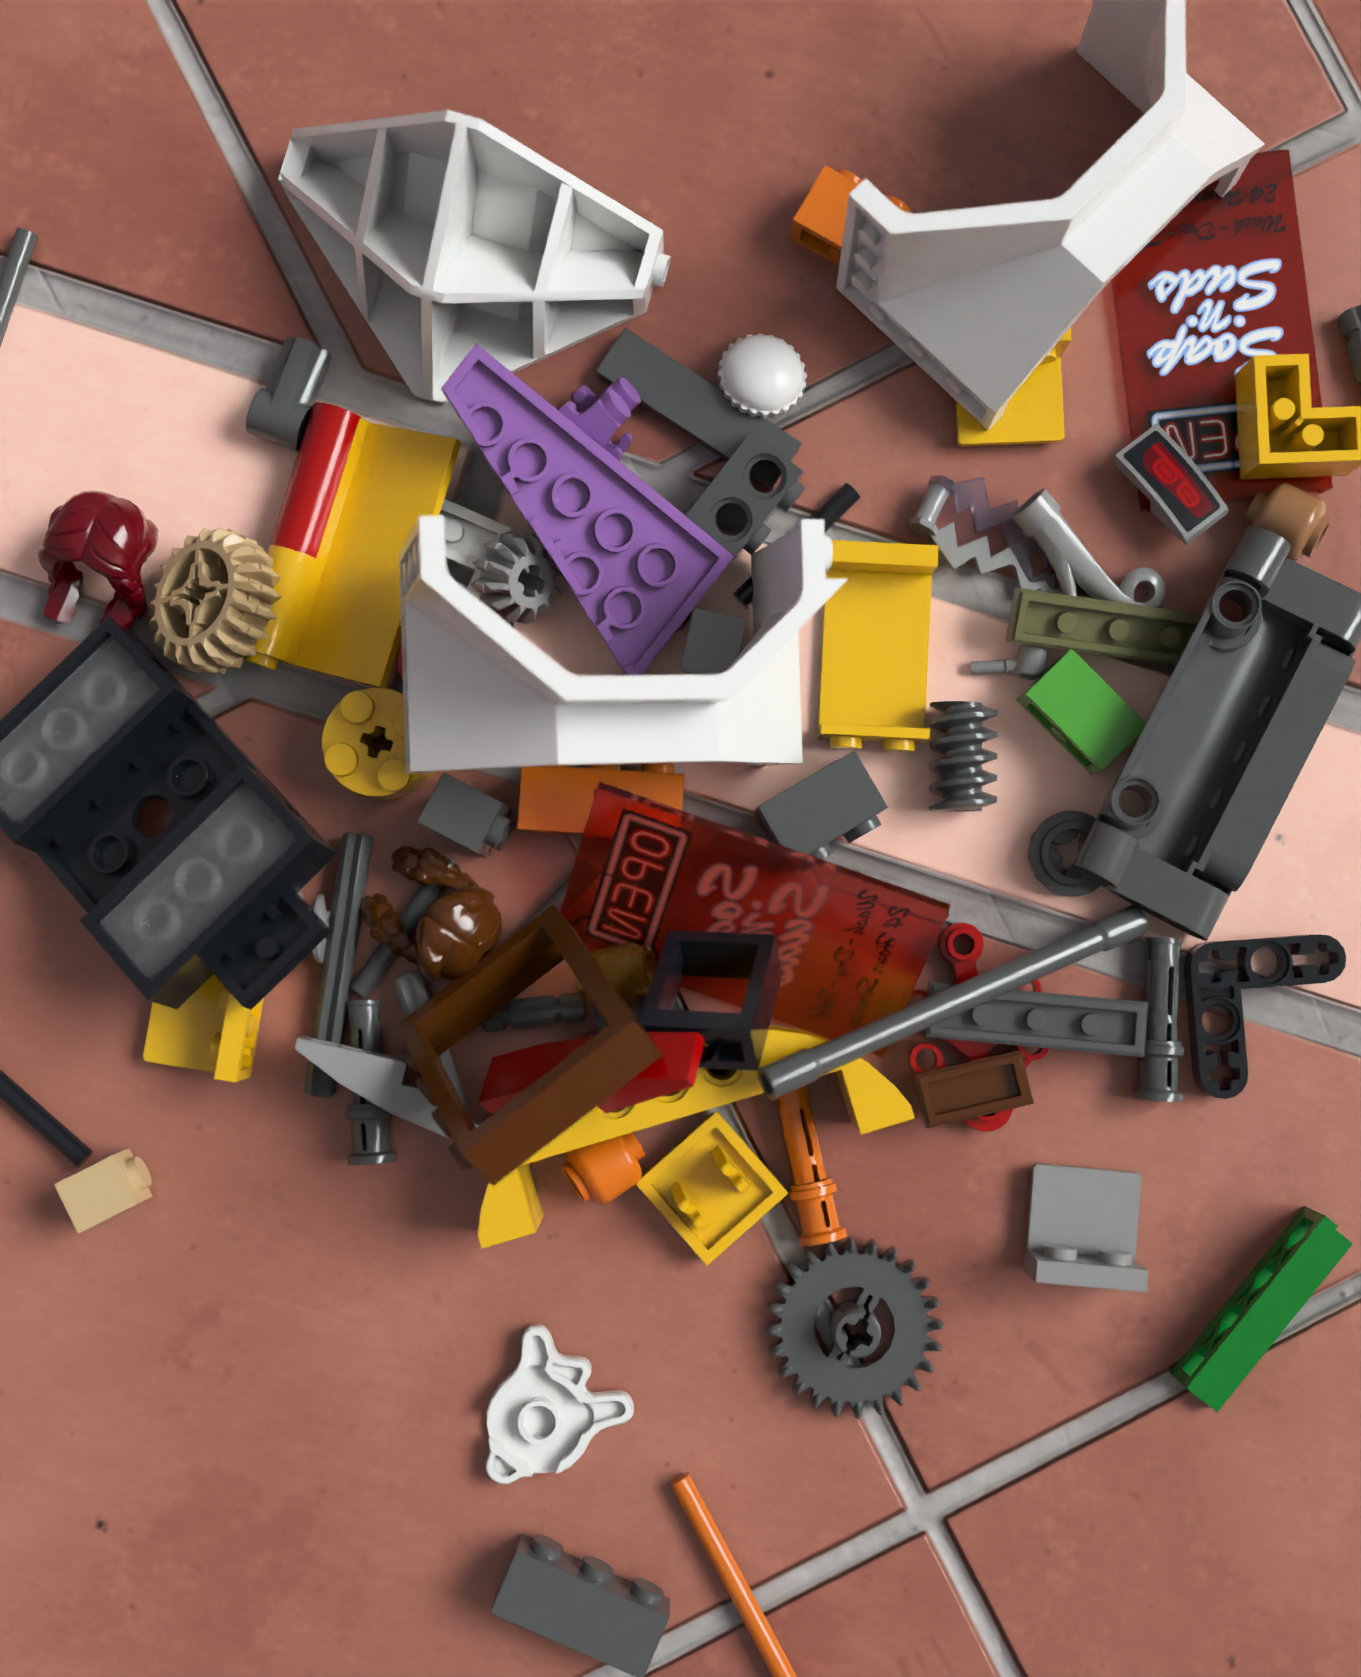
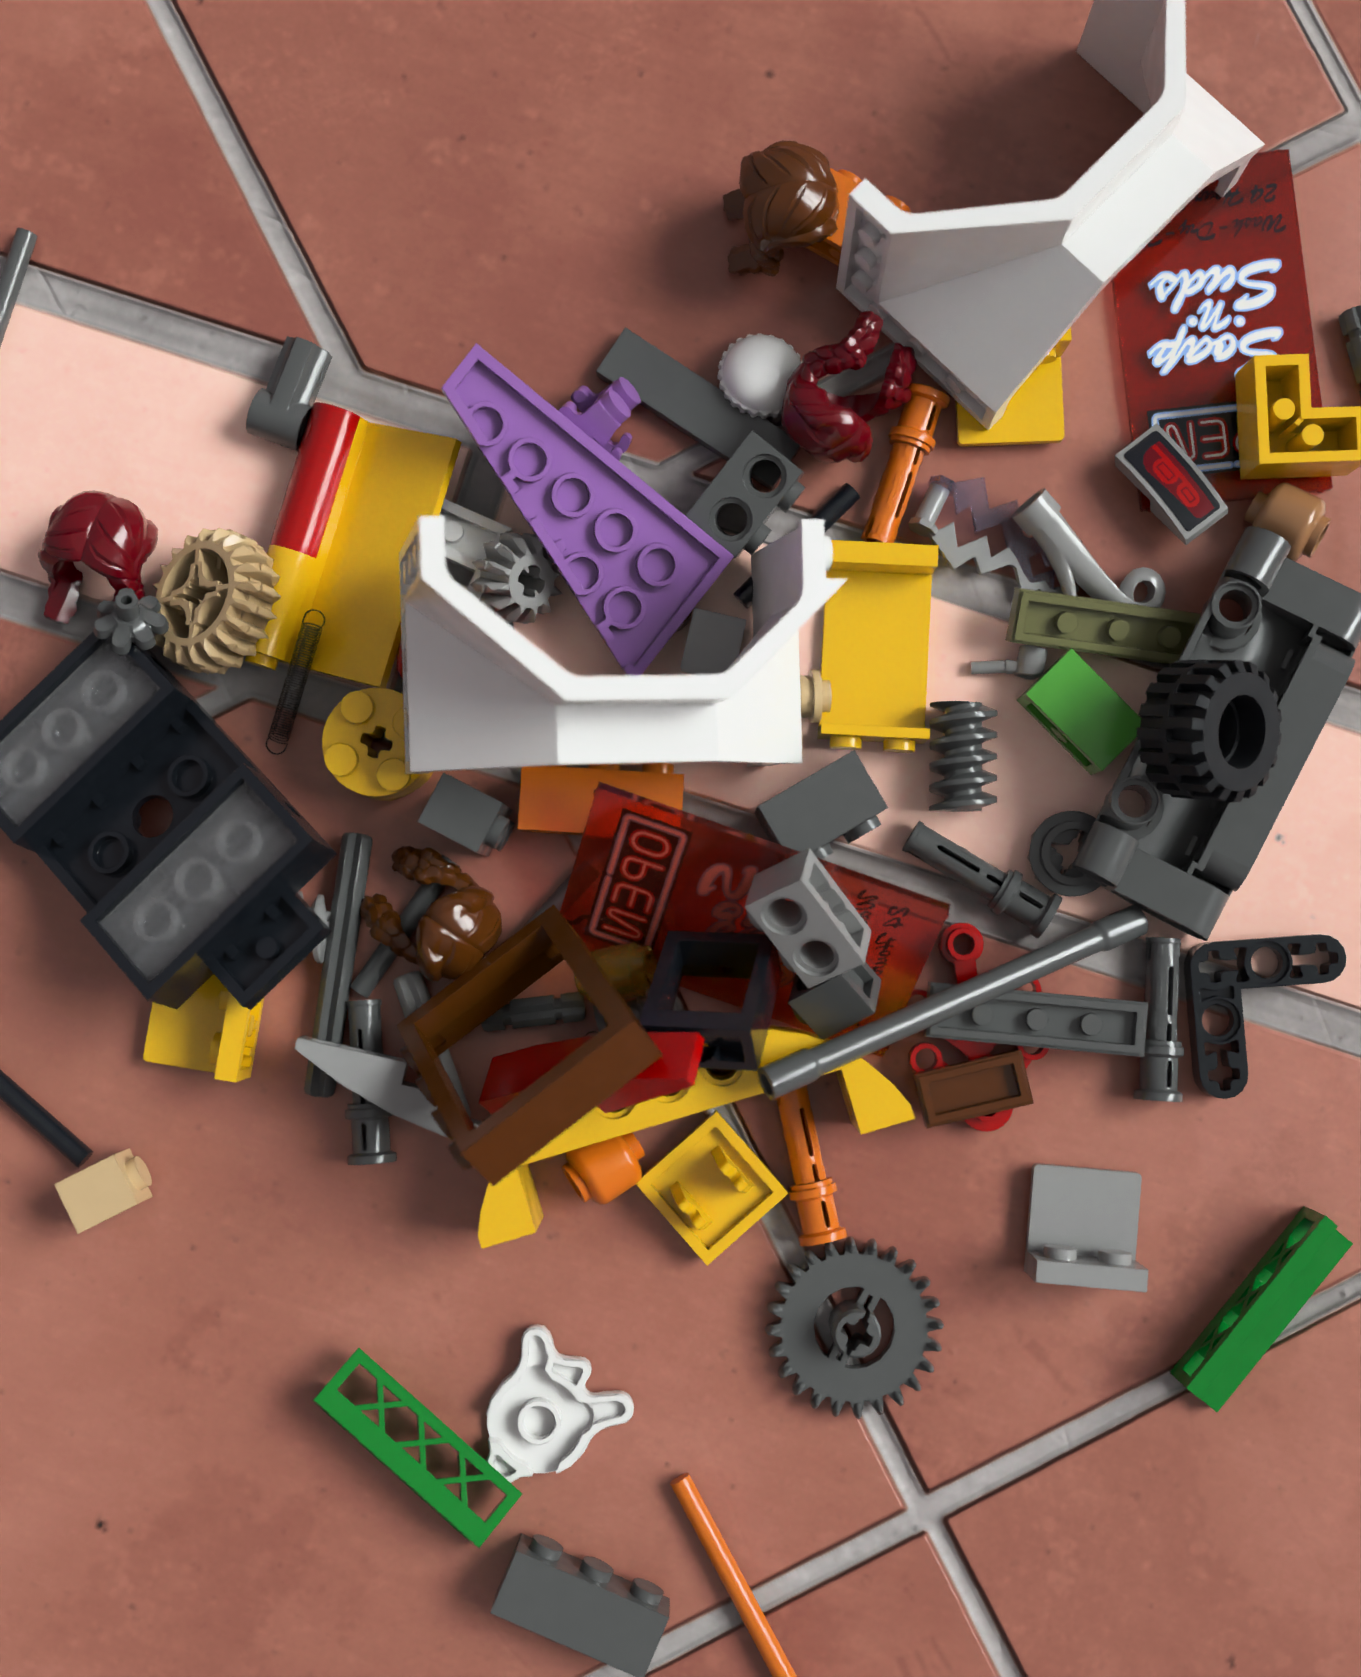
(130, 621): none -> dark grey plant
(291, 676): none -> black piece
(402, 1464): none -> green fence
(467, 241): white panel -> none
(785, 204): none -> reddish brown hair
(815, 696): none -> tan plate
(815, 915): none -> light grey brick
(837, 426): none -> dark red hair
(837, 1001): none -> dark grey brick
(910, 443): none -> orange pin
(1003, 890): none -> dark grey pin
(1209, 730): none -> black tyre

